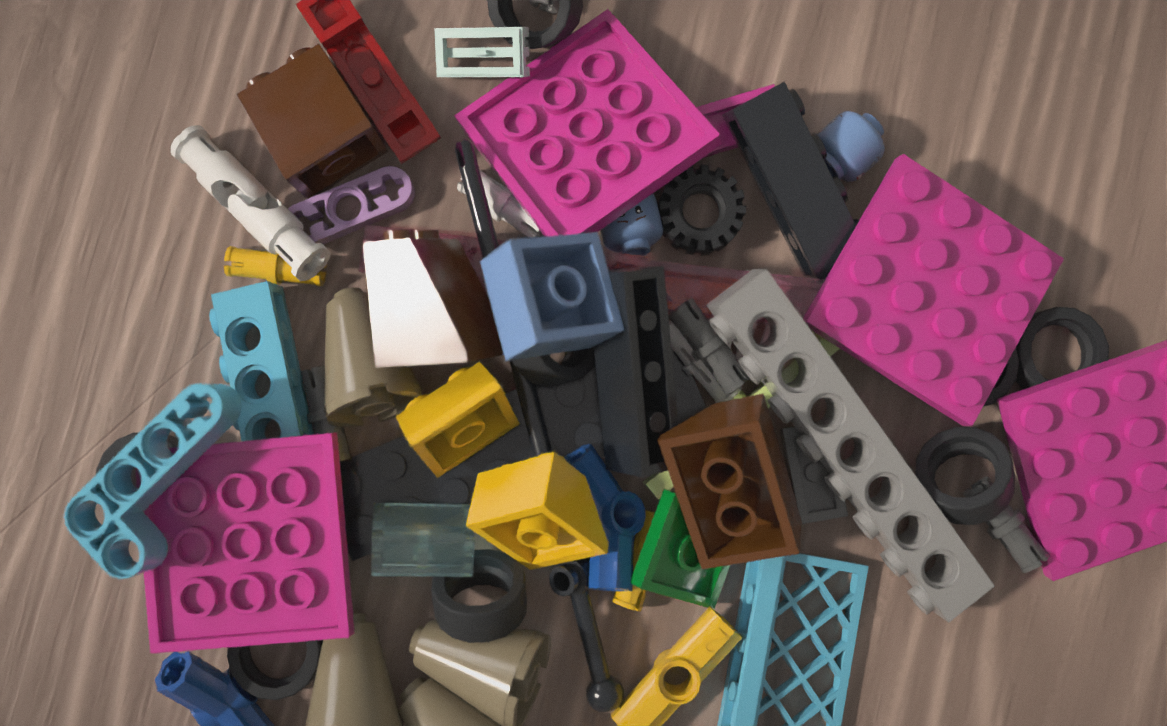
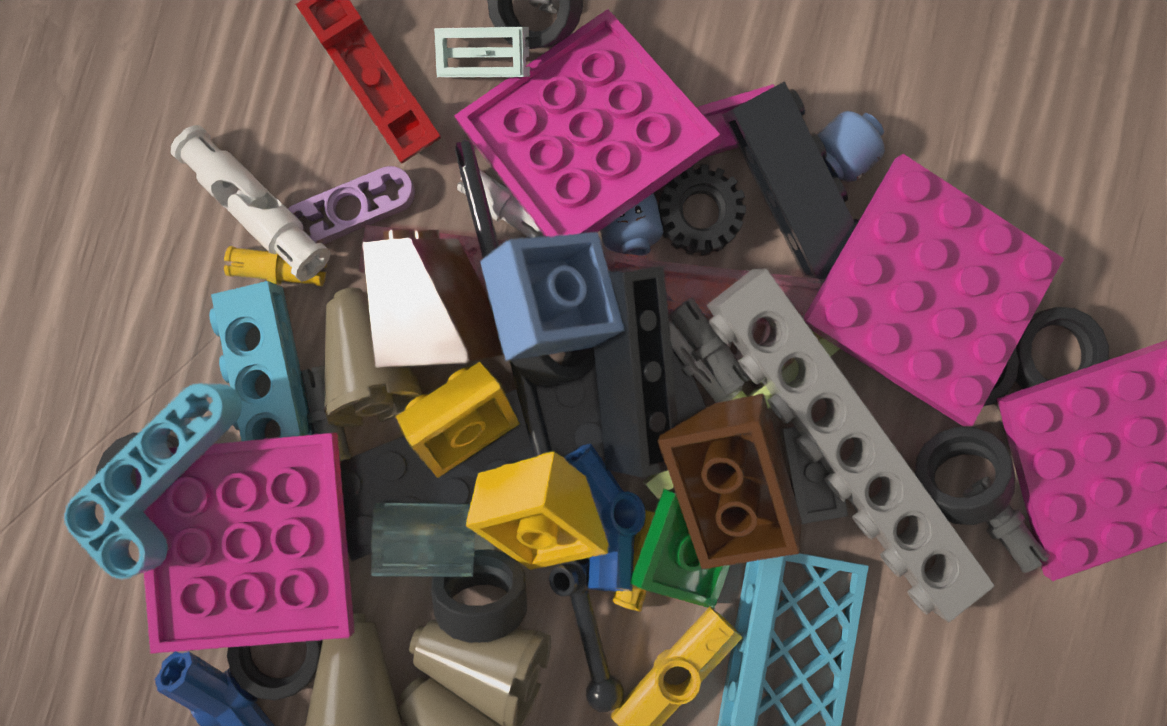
(310, 122): reddish brown slope -> none

